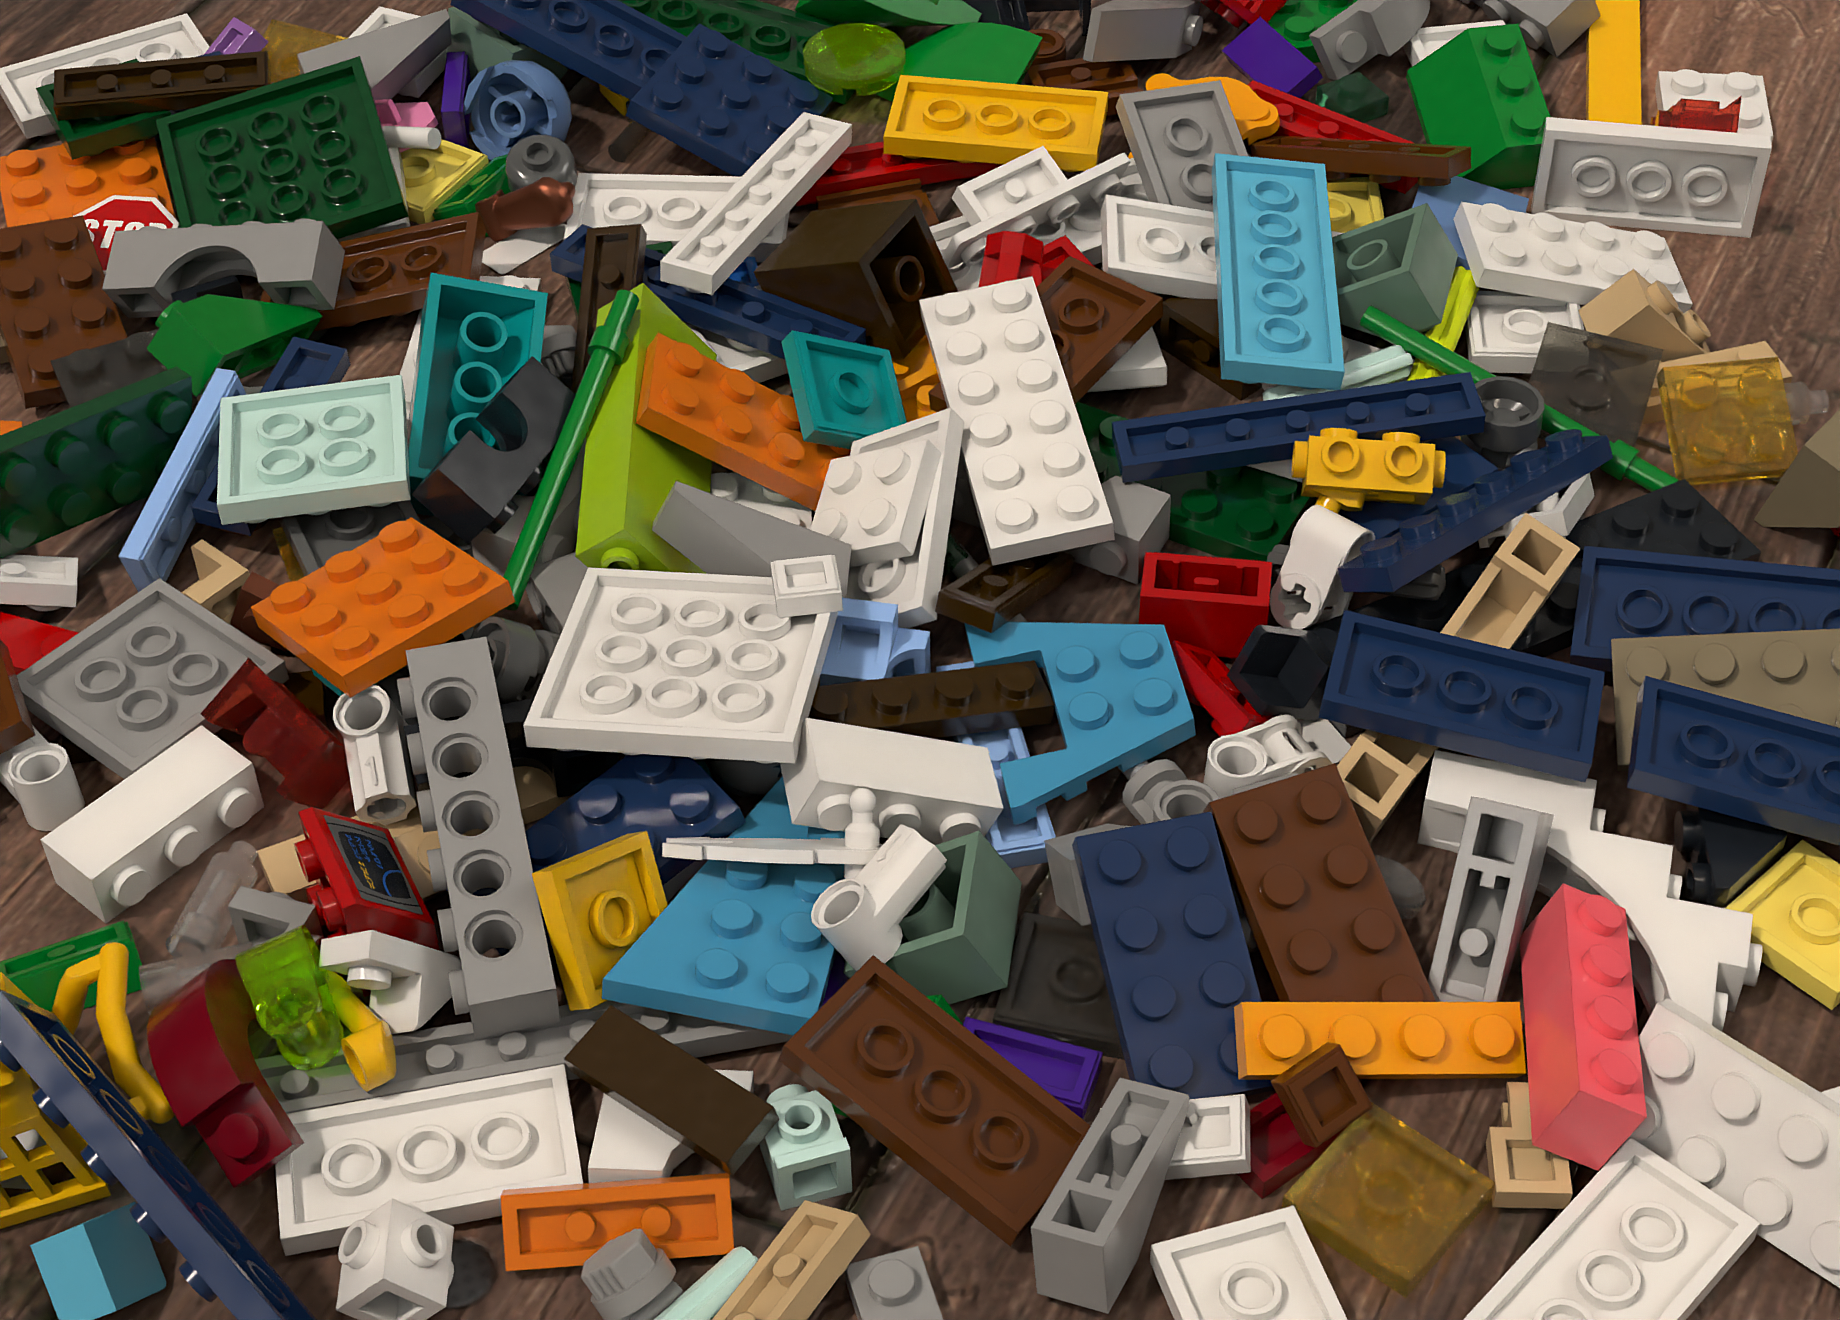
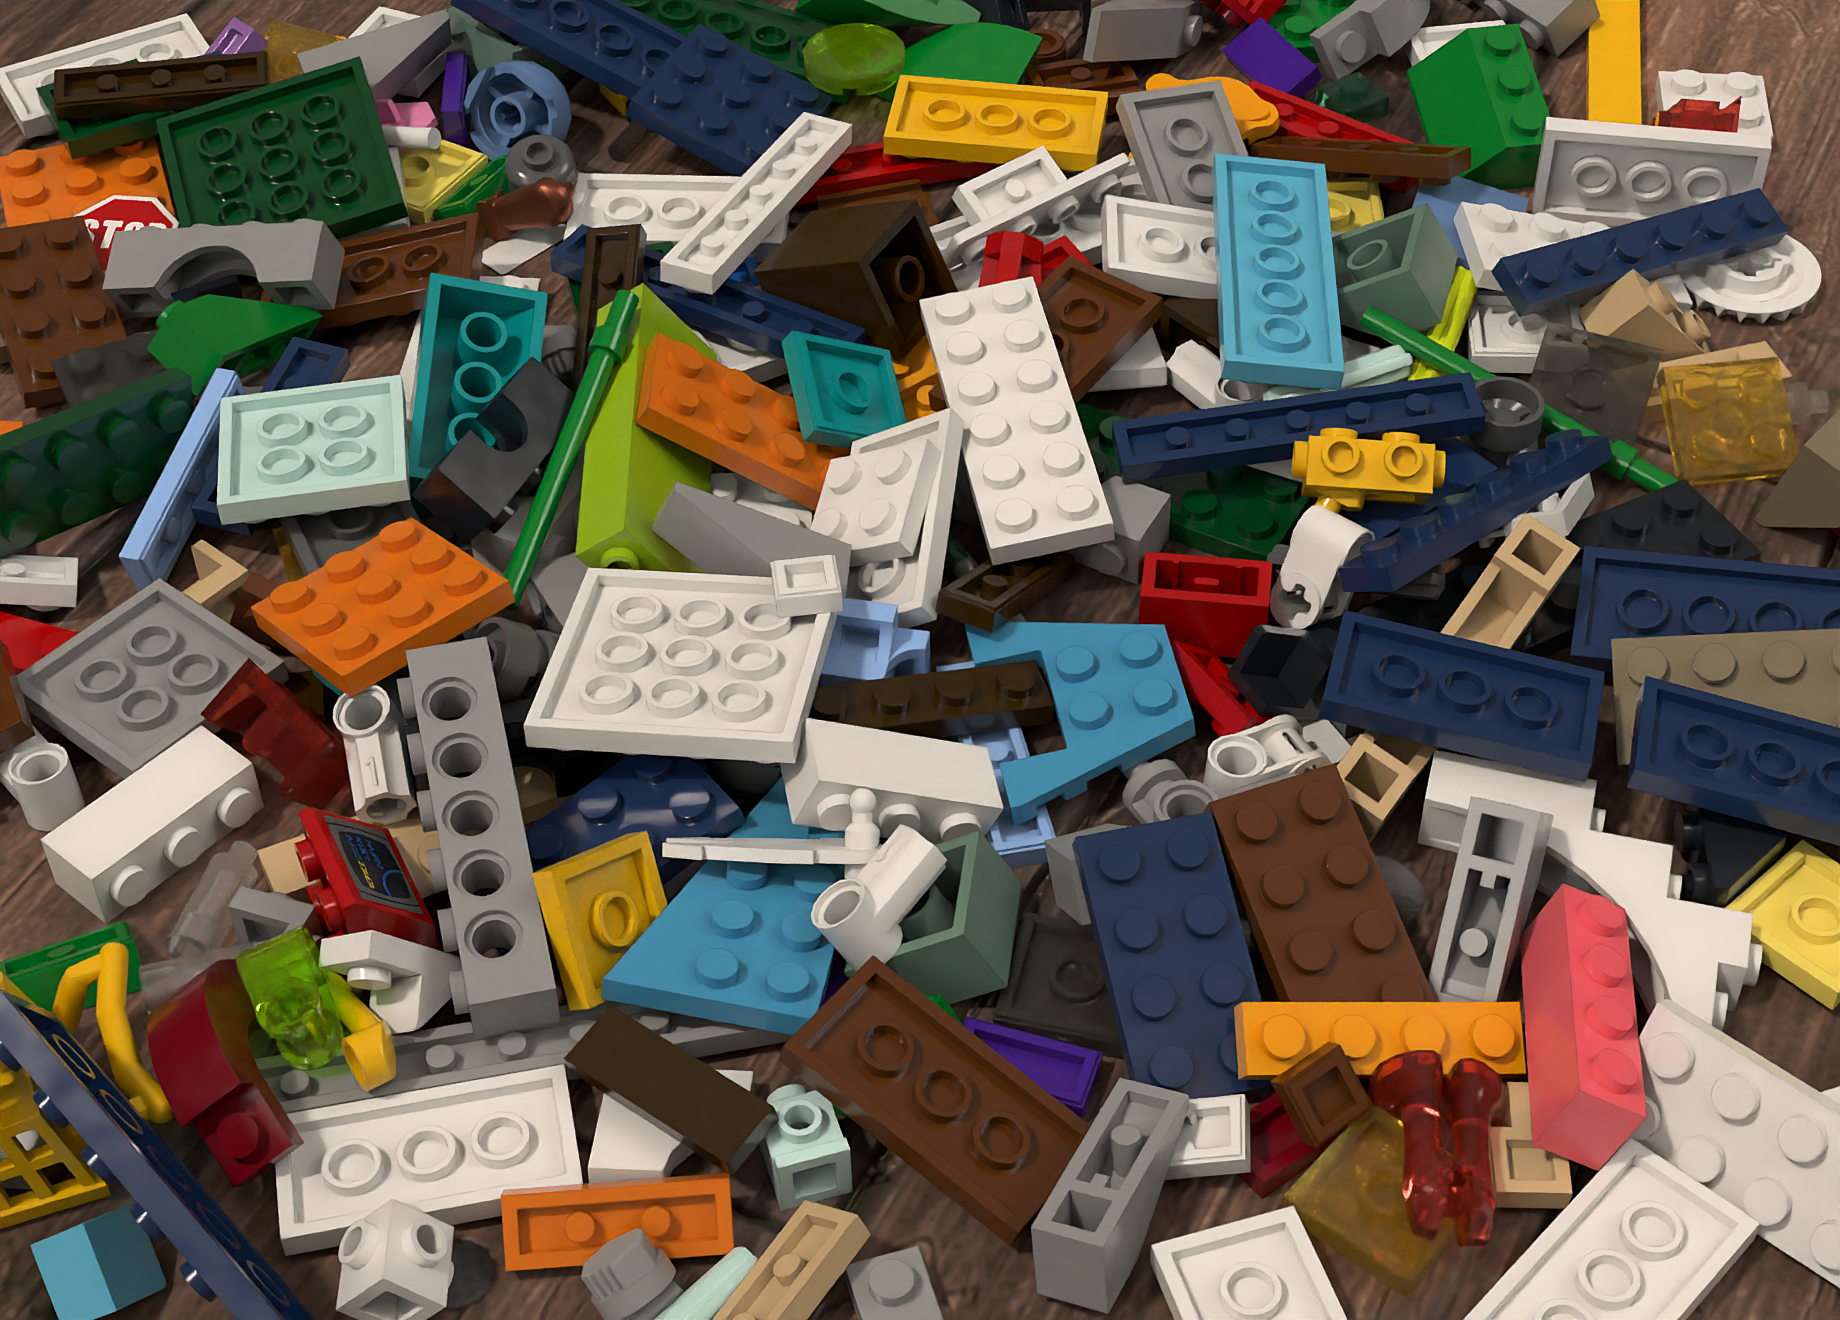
(1197, 376): none -> white piece
(1433, 1182): none -> clear red piece
(1651, 246): none -> dark blue plate
(1775, 283): none -> white gear

